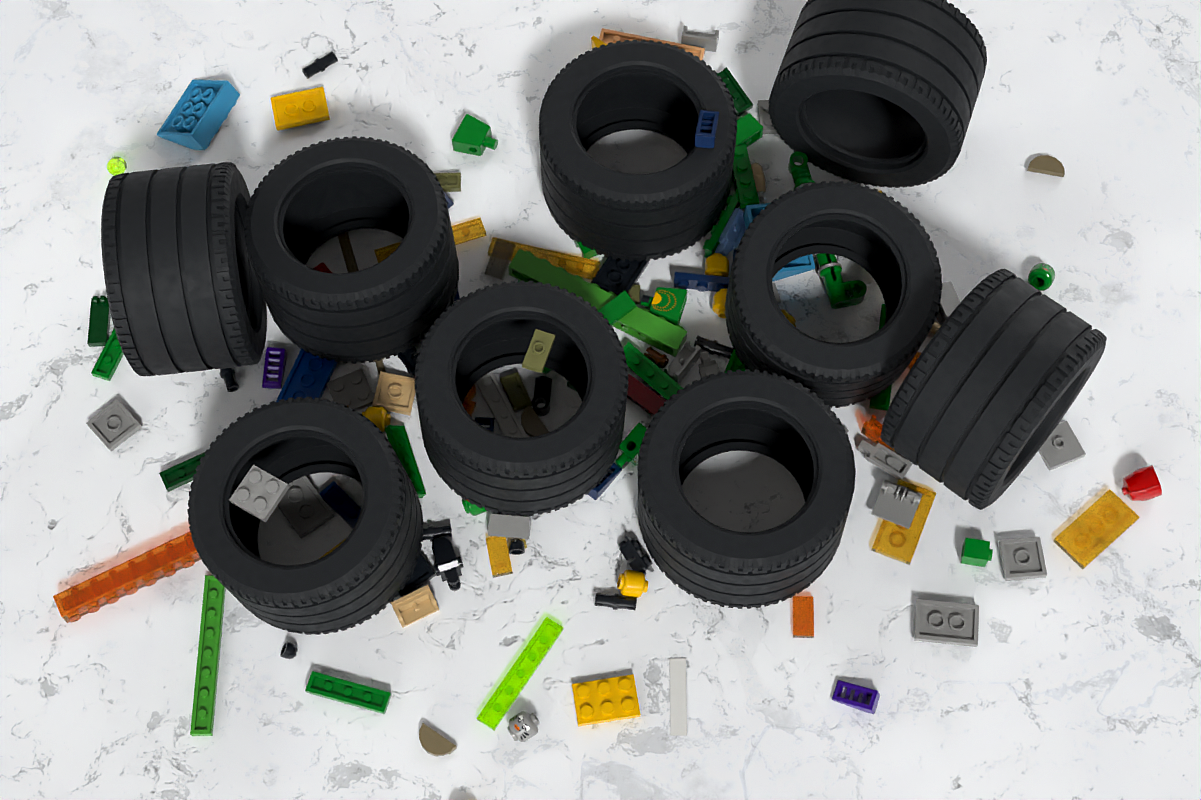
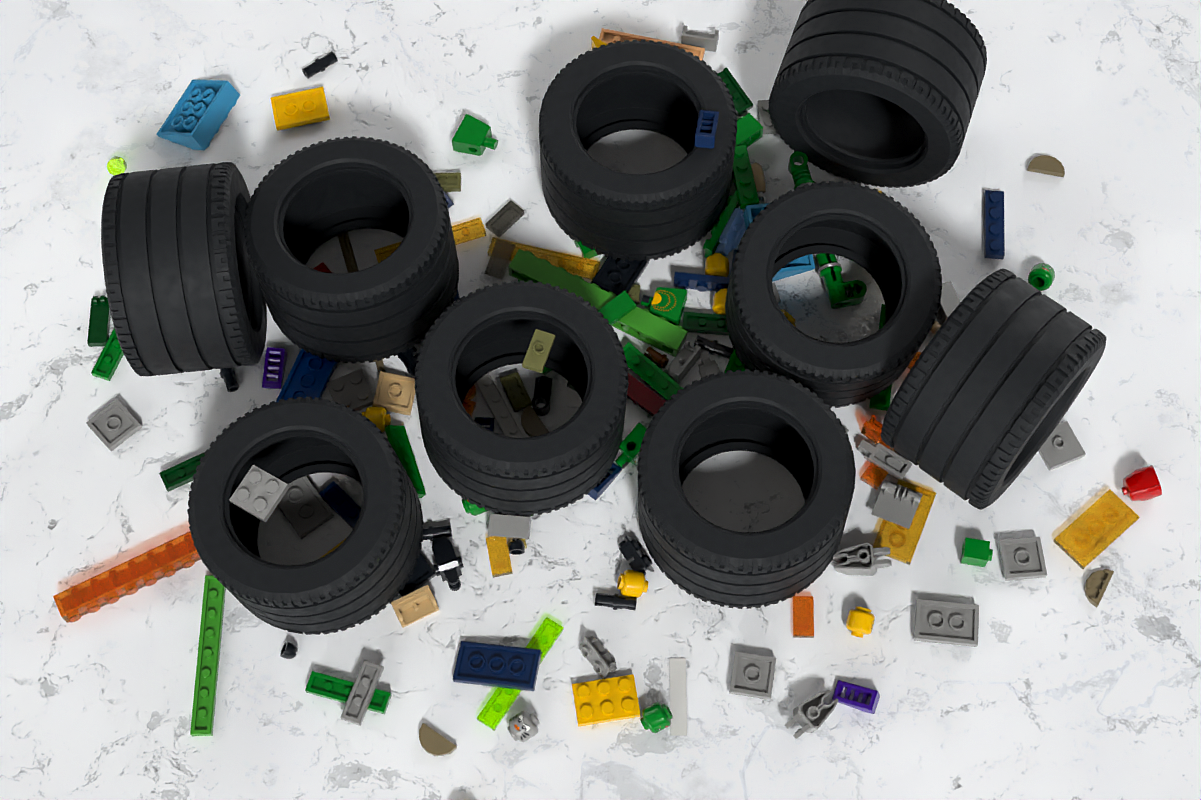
(362, 692): none -> light grey tile
(497, 666): none -> dark blue tile
(505, 218): none -> clear smoke tile
(601, 664): none -> light grey hinge
(656, 717): none -> green head
(705, 323): none -> dark green plate
(752, 675): none -> light grey plate
(809, 715): none -> light grey hinge
(860, 621): none -> yellow head
(861, 560): none -> light grey hinge
(874, 476): none -> clear orange plate
(994, 225): none -> dark blue plate
(1096, 585): none -> dark tan tile

